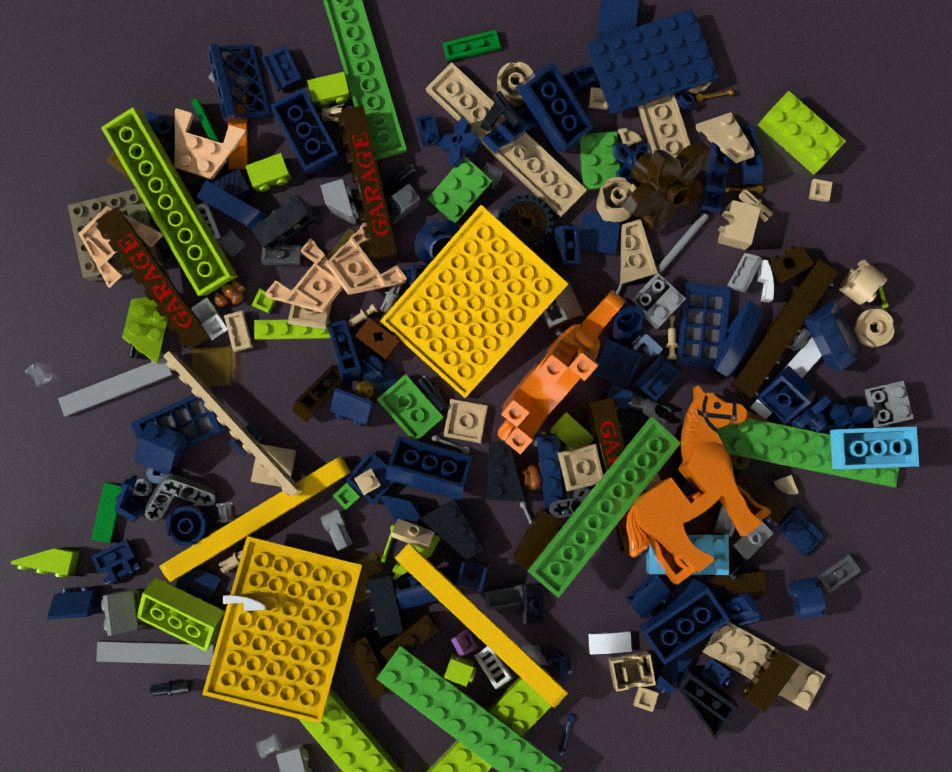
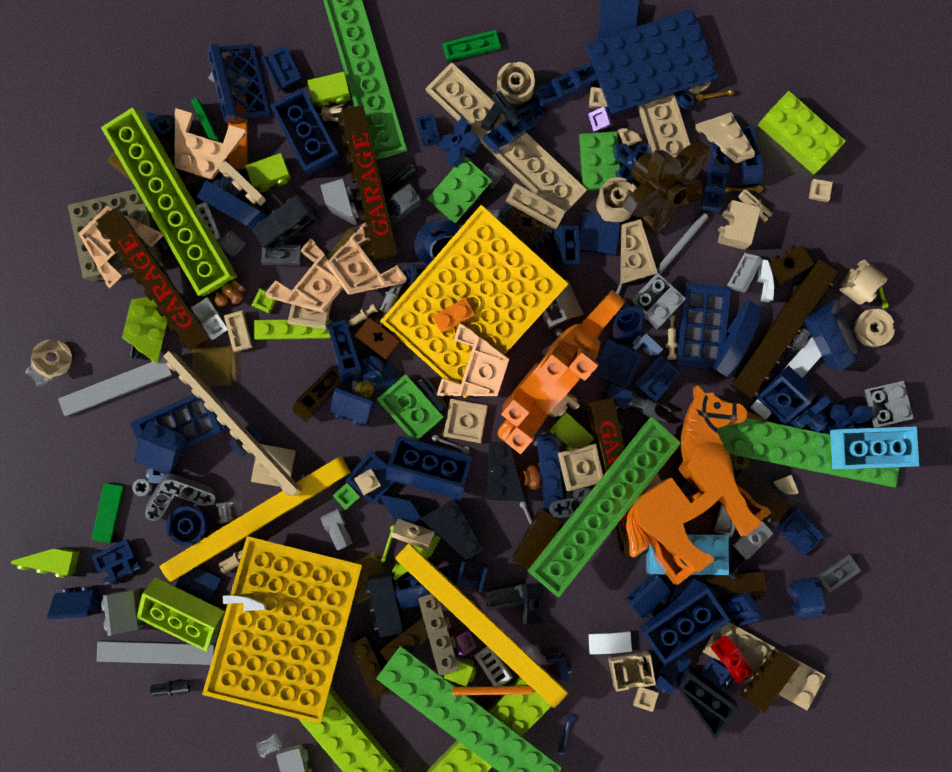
(48, 368): none -> tan plate
(126, 504): dark blue bracket -> none
(240, 183): none -> tan plate
(437, 629): none -> dark tan bracket
(454, 315): none -> orange plate
(484, 369): none -> light nougat wing
(497, 690): none -> orange bar
(535, 206): none -> tan plate
(554, 106): dark blue brick -> none
(570, 400): none -> tan bracket
(600, 119): none -> plate
(732, 658): none -> red bracket

